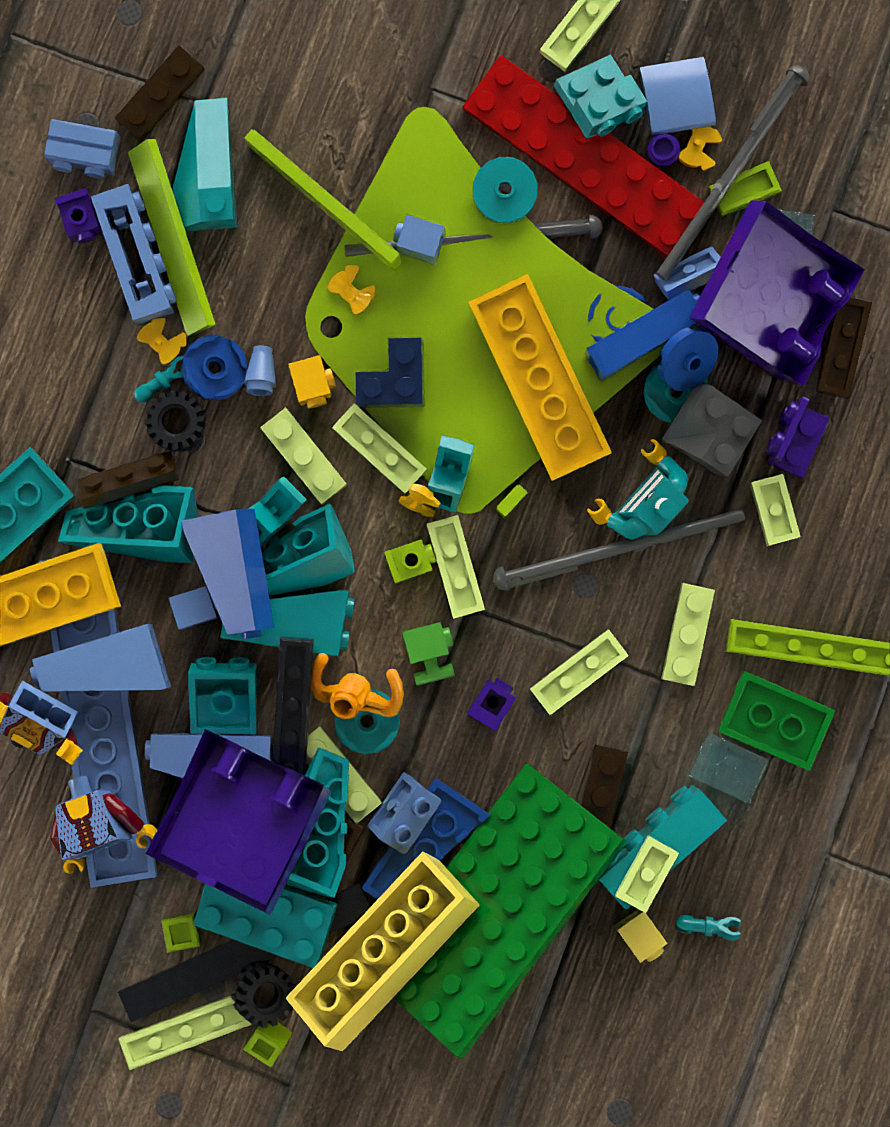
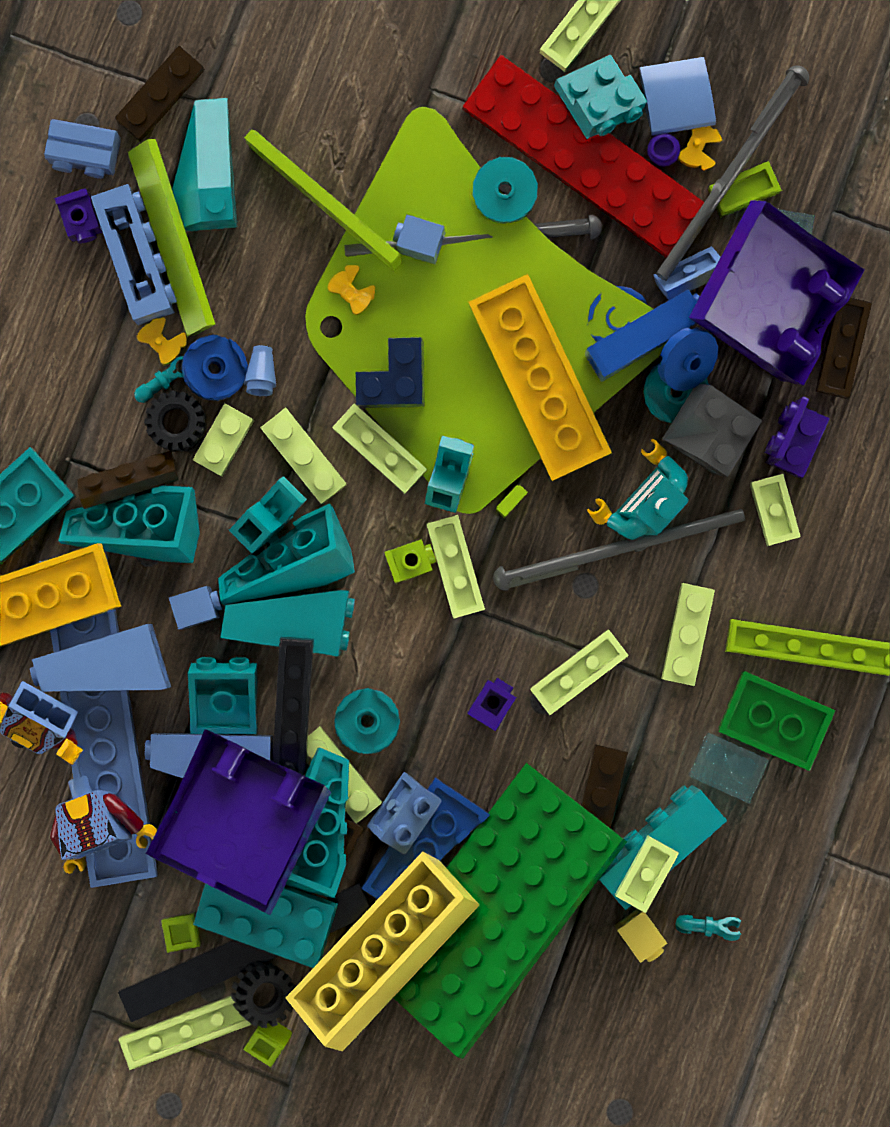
(223, 440): none -> yellowish green plate
(232, 568): slope -> none
(312, 381): yellow brick -> none
(355, 693): light orange piece -> none
(418, 496): yellow piece -> none
(426, 645): bright green brick -> none

